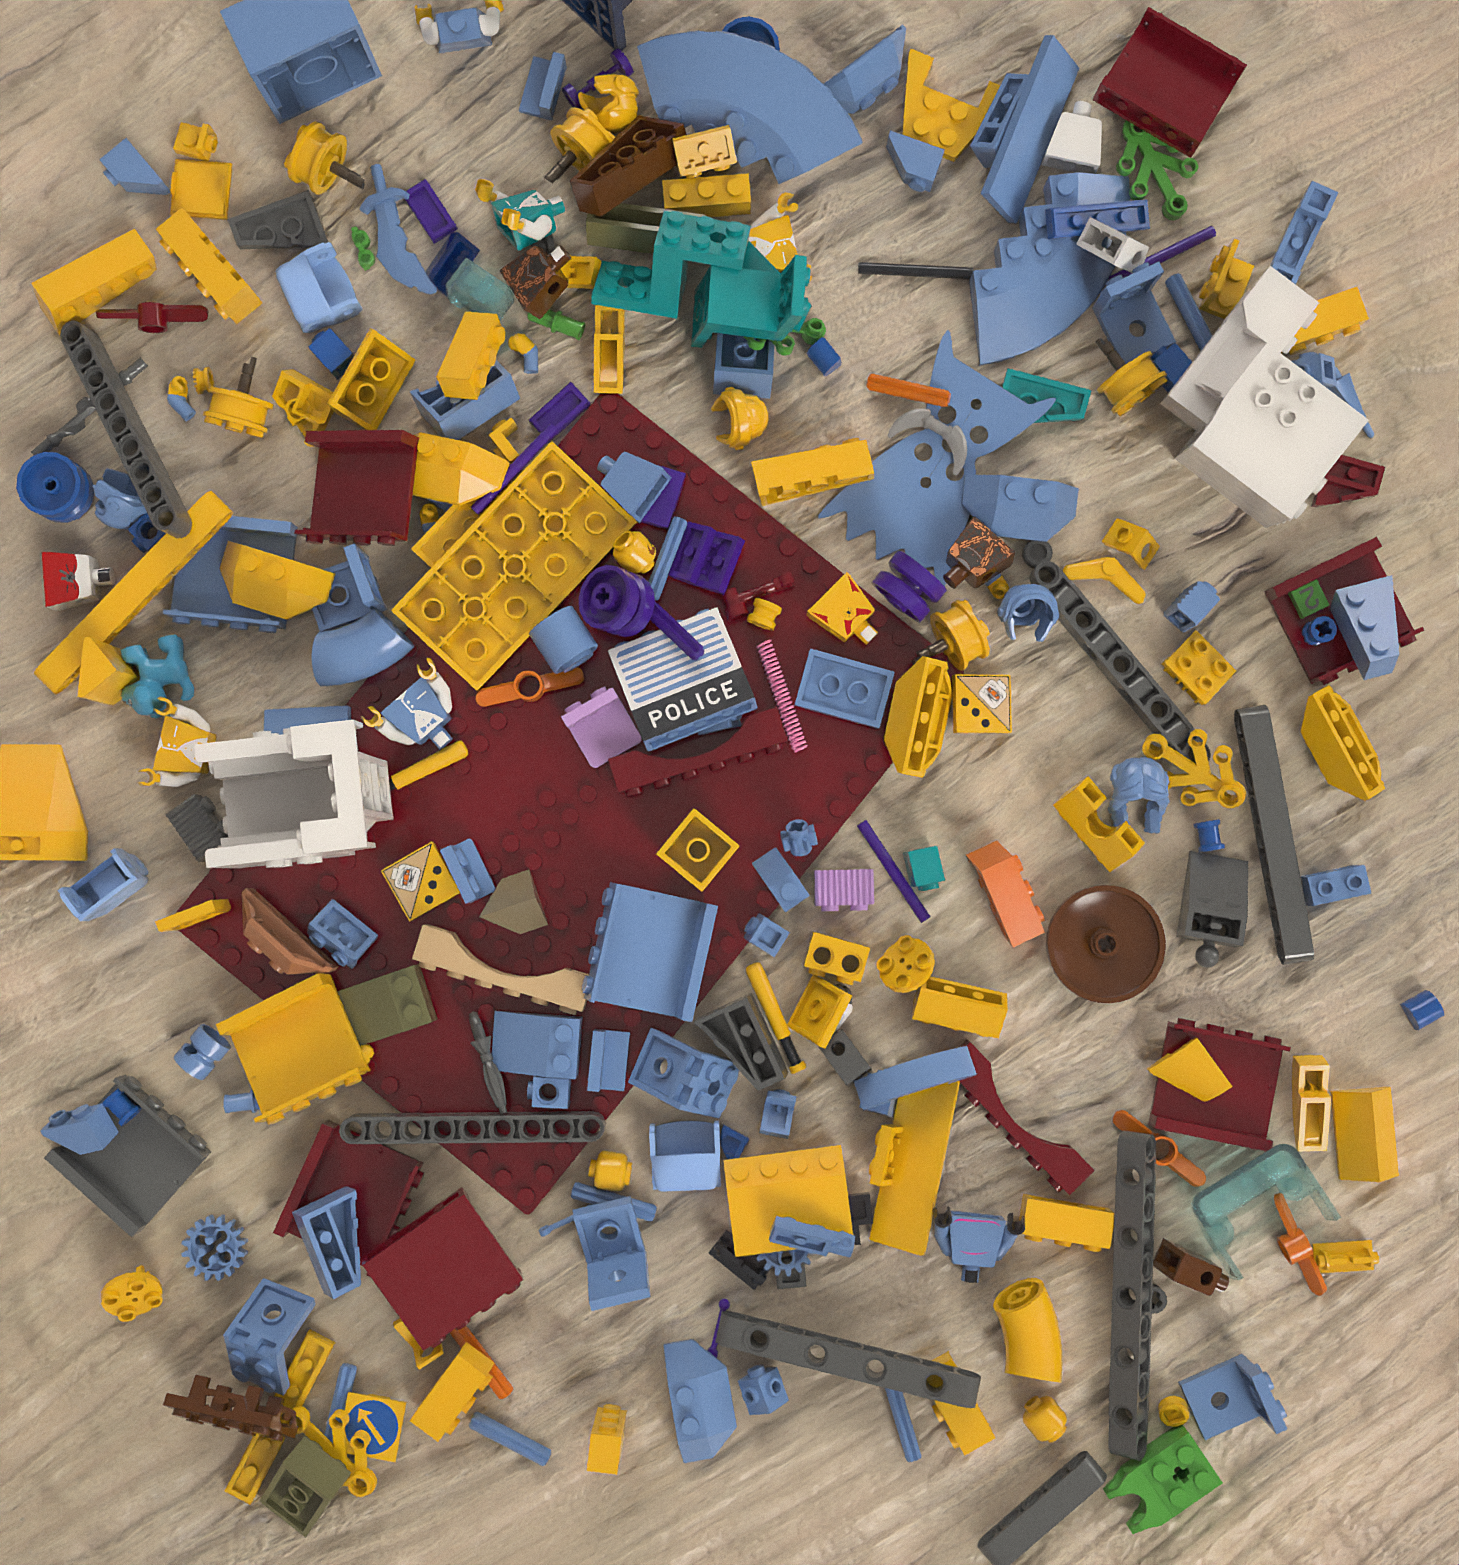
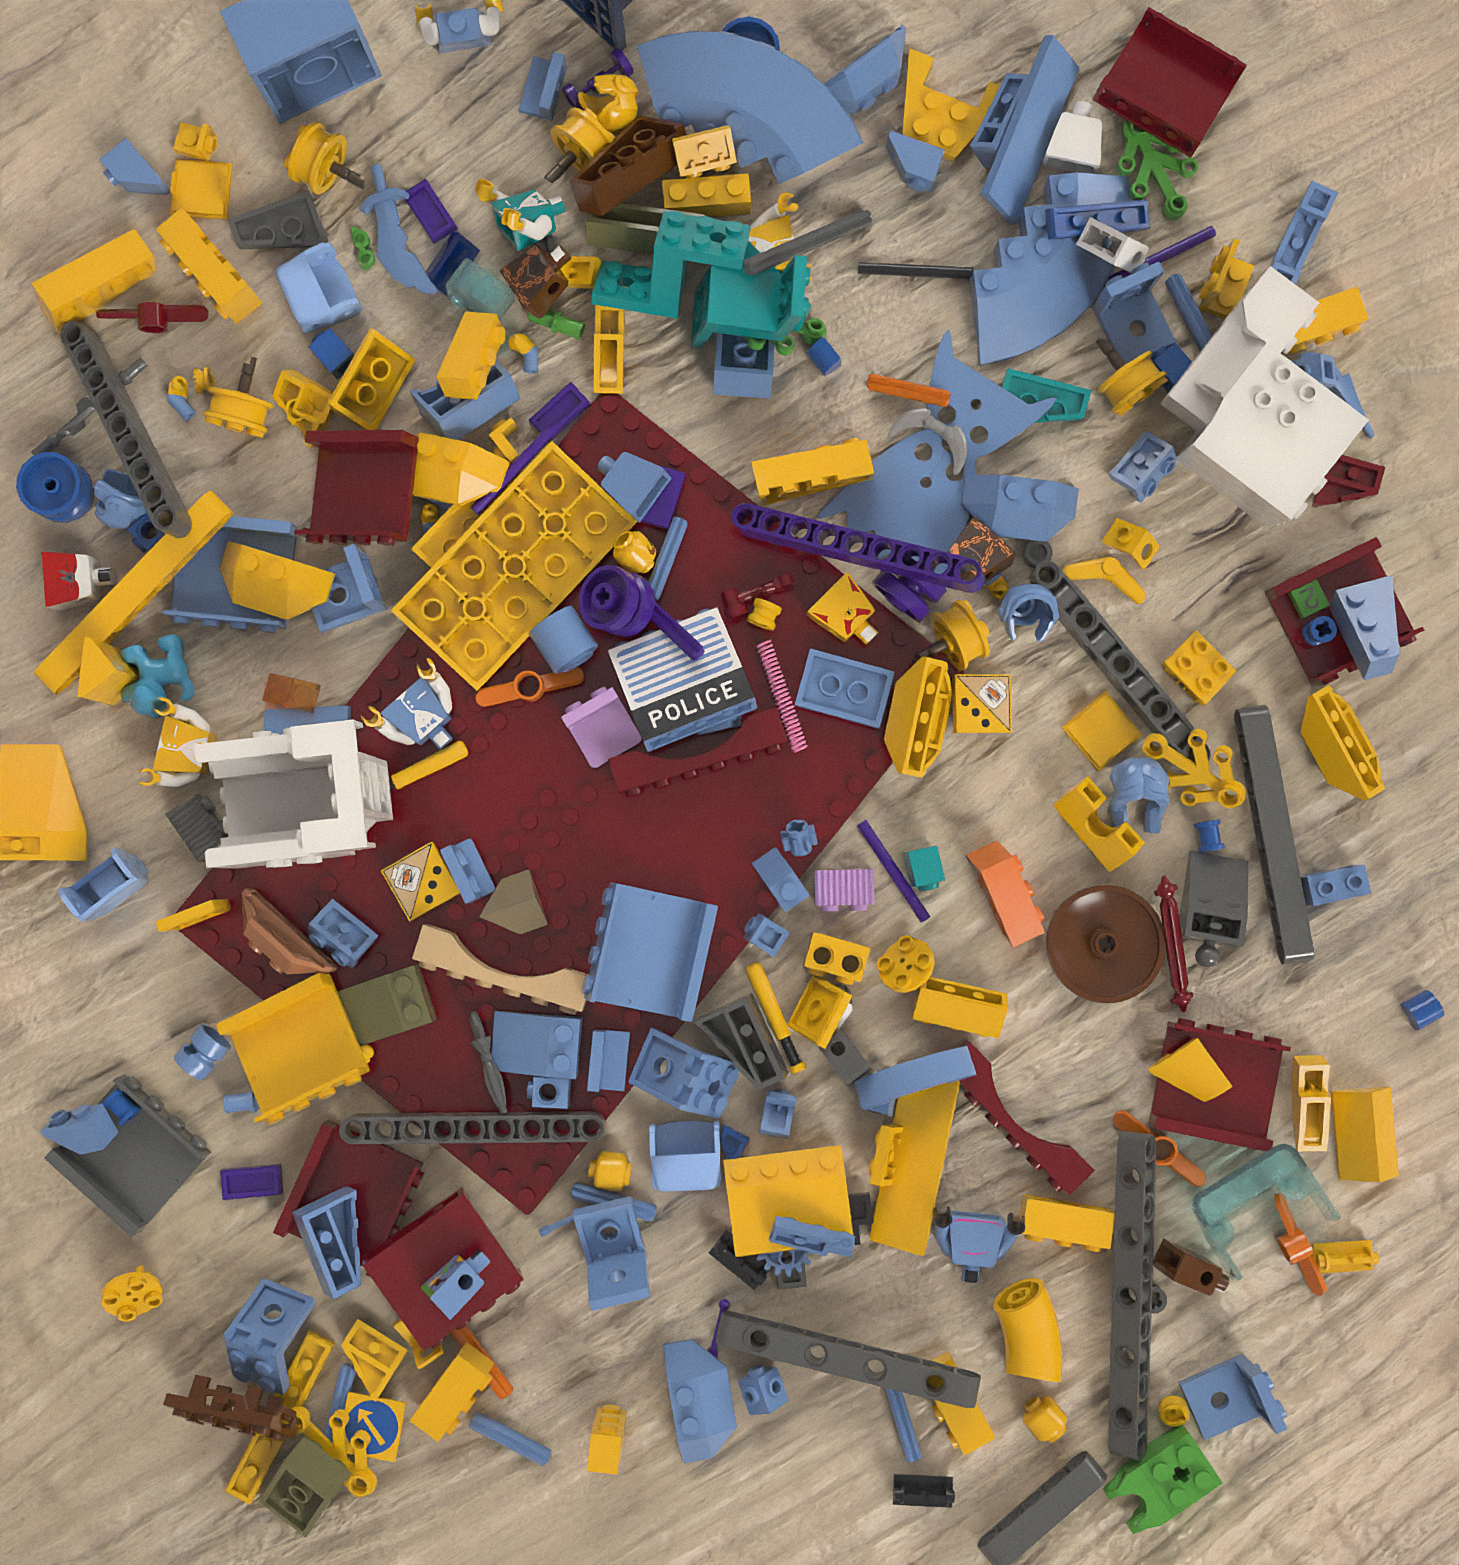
(217, 1262): medium blue gear -> none
(251, 1181): none -> dark purple tile
(291, 692): none -> clear orange slope
(358, 650): medium blue brick -> none
(373, 1356): none -> yellow wing
(450, 1293): none -> medium blue torso
(698, 849): yellow brick -> none
(706, 558): dark purple slope -> none
(747, 414): yellow helmet -> none
(806, 242): none -> dark grey axle
(866, 556): none -> dark purple beam
(923, 1490): none -> black hinge
(1101, 731): none -> yellow piece
(1144, 465): none -> medium blue bracket
(1174, 943): none -> dark red wheel
(1192, 605): medium blue brick -> none

